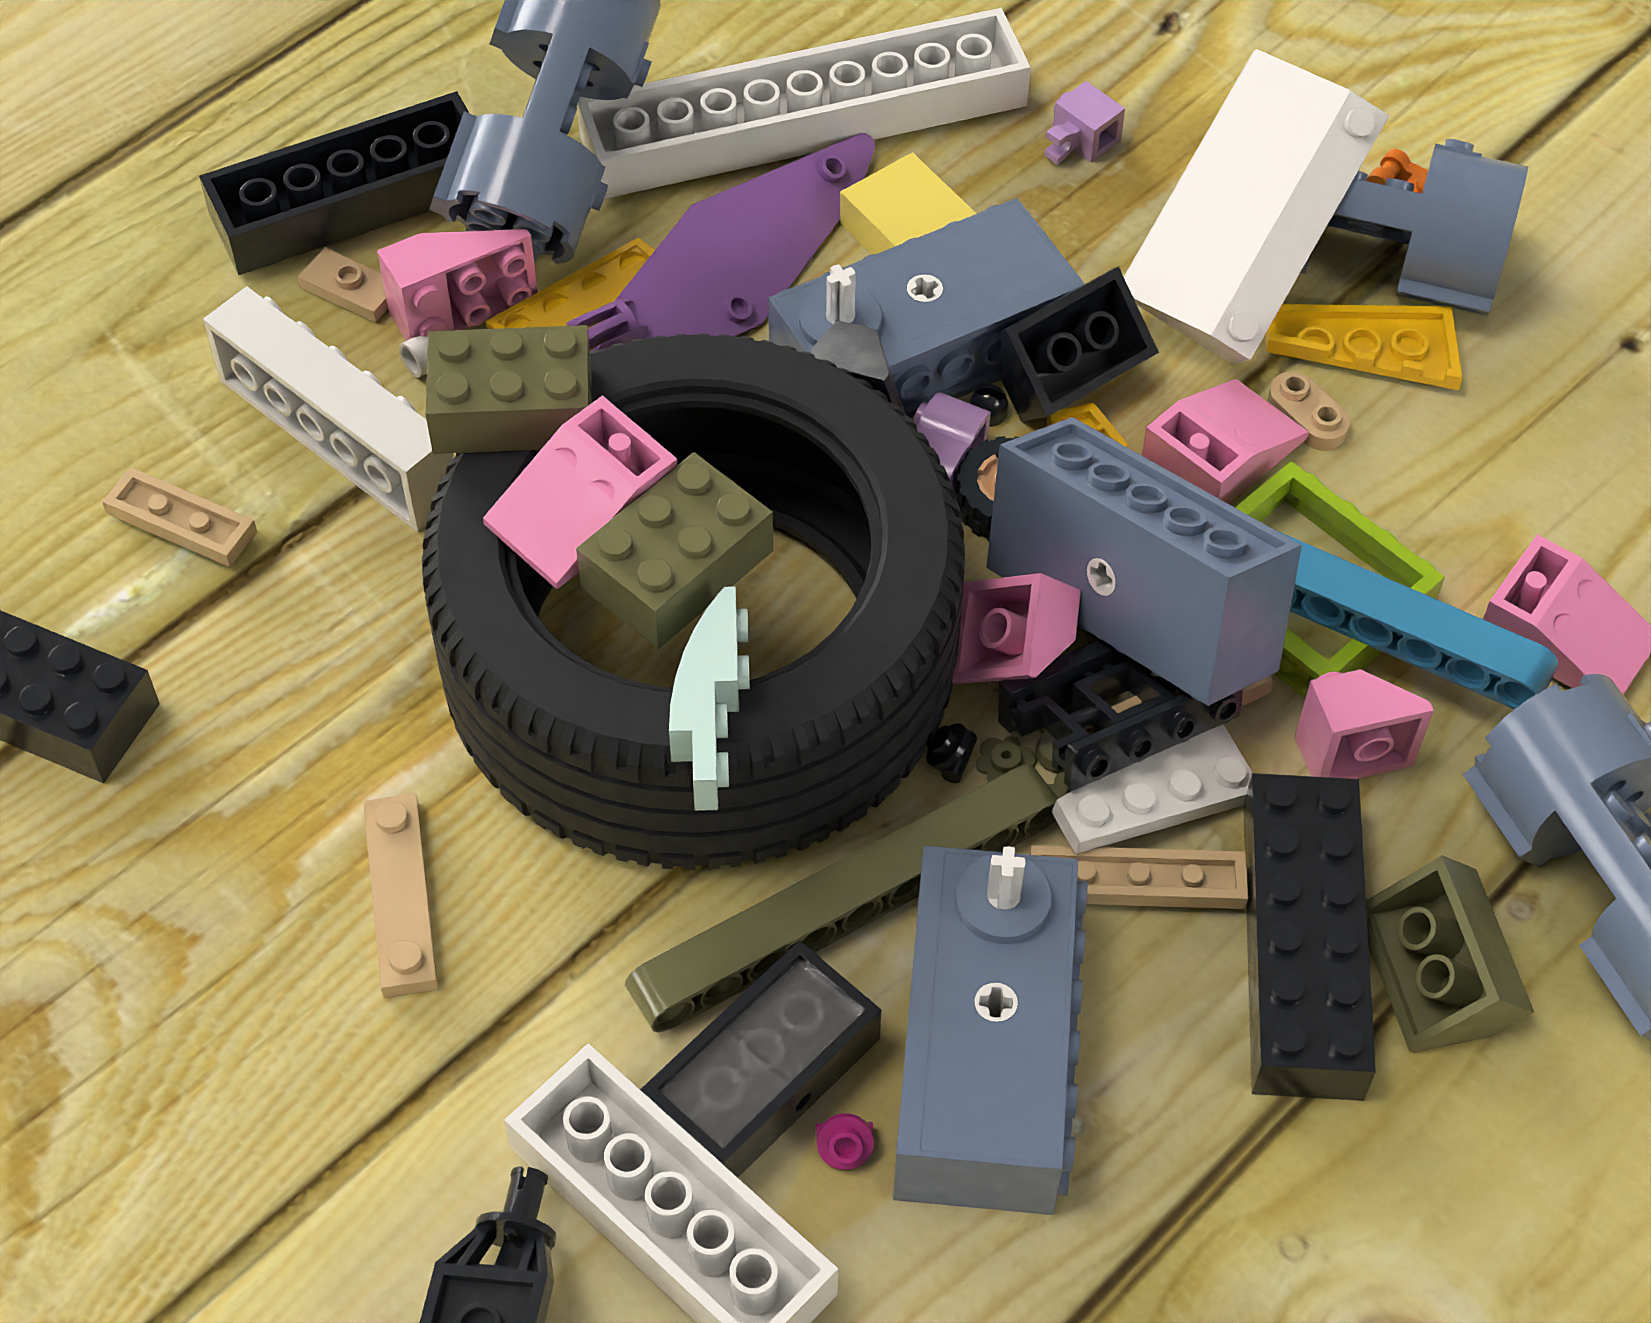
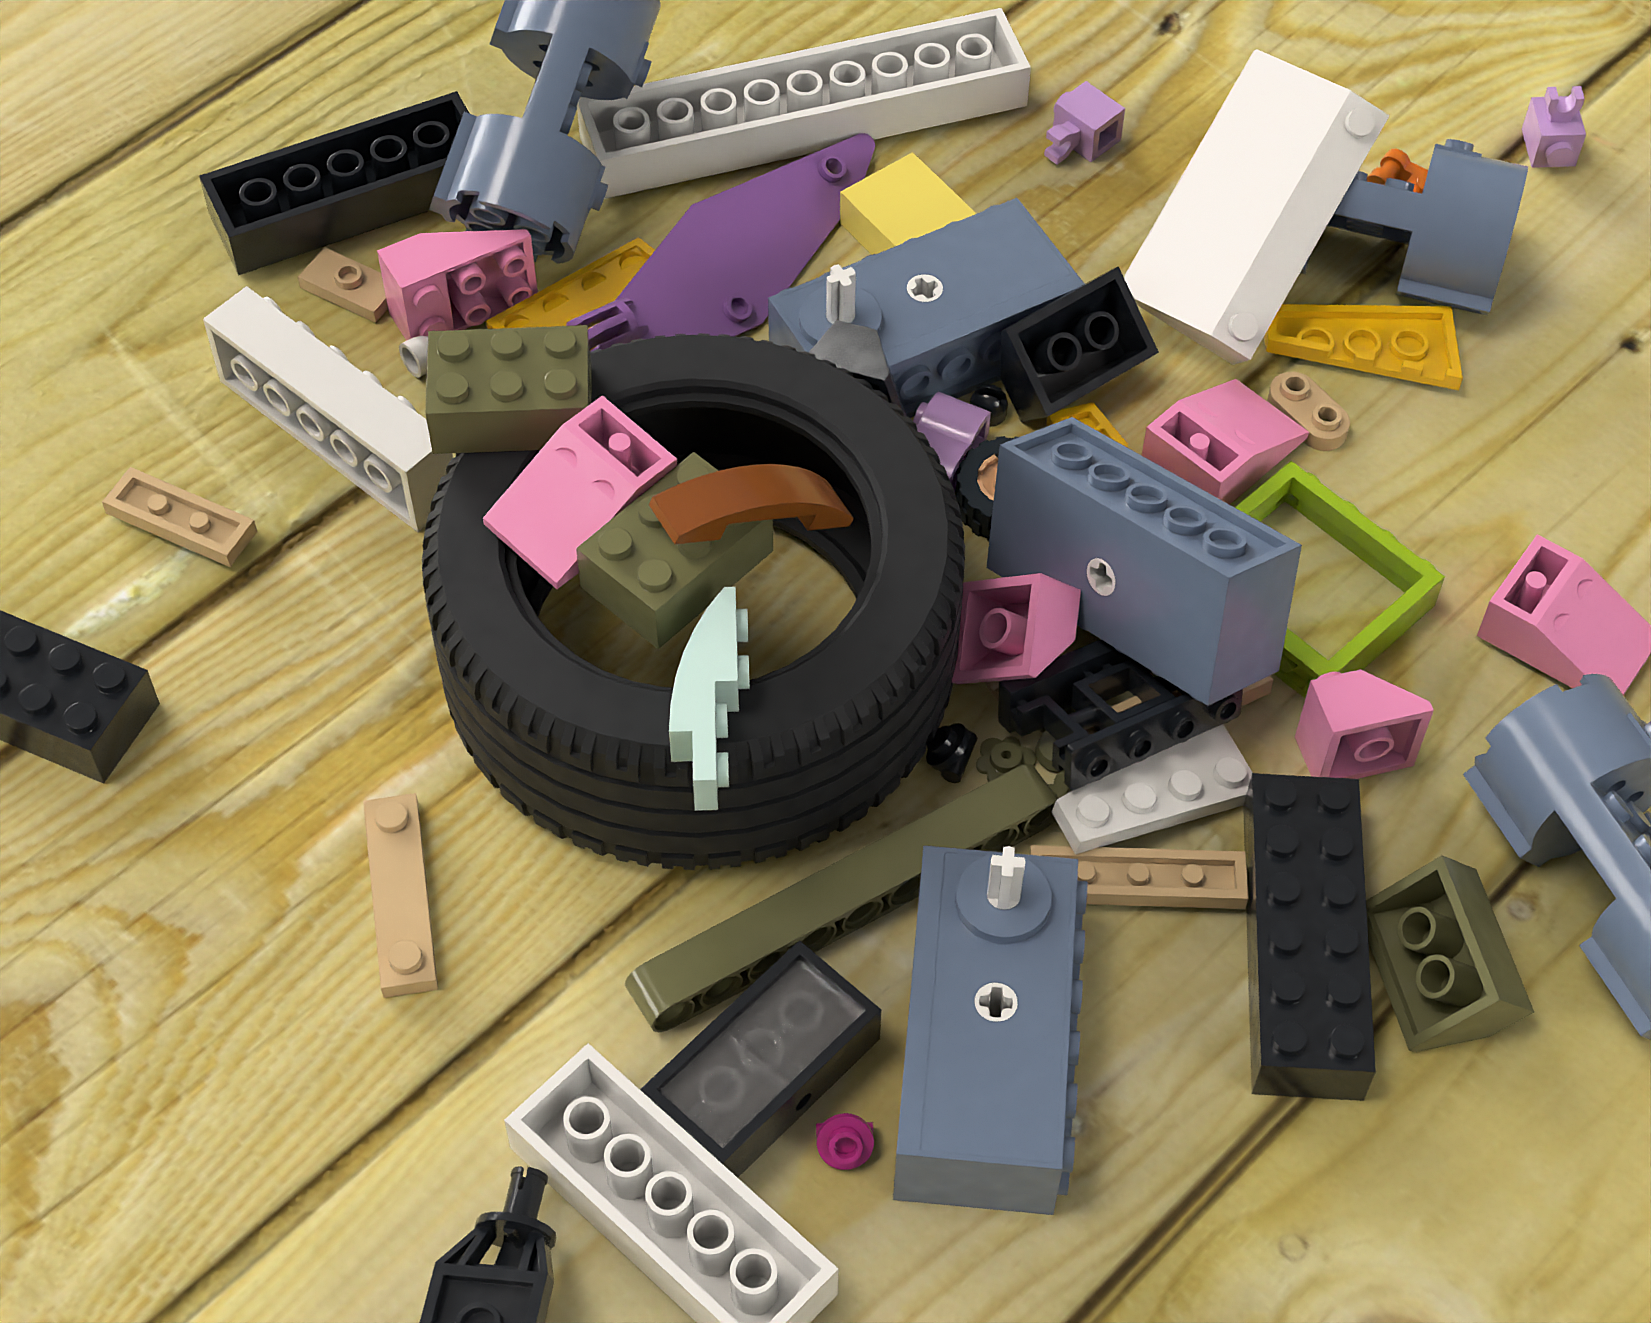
(707, 504): none -> dark orange slope
(1420, 629): dark azure beam -> none
(1554, 128): none -> lavender brick

